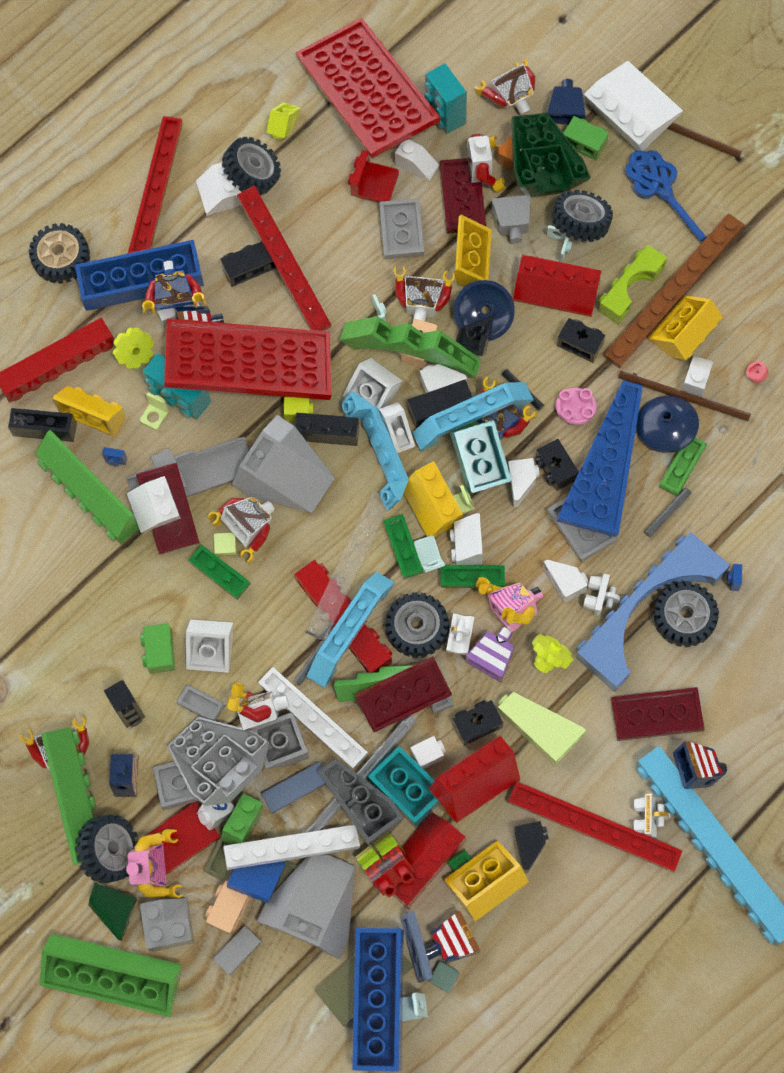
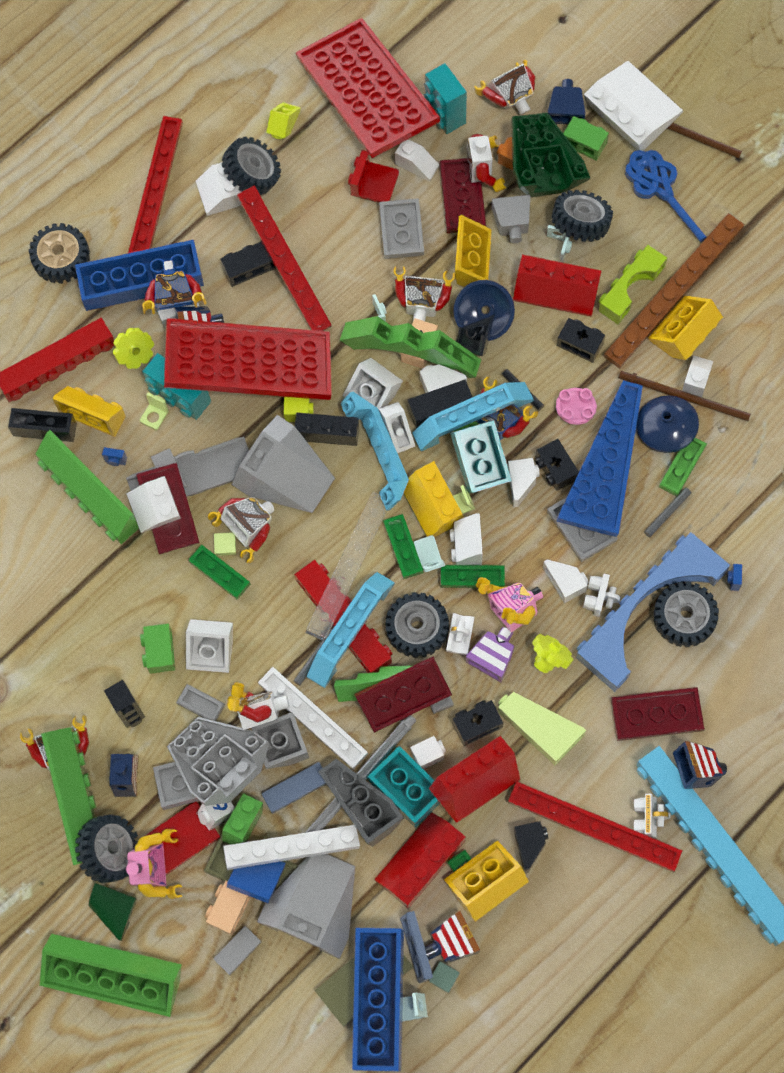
(167, 924): light grey slope -> none
(388, 872): hips -> none
(757, 372): coral tile -> none

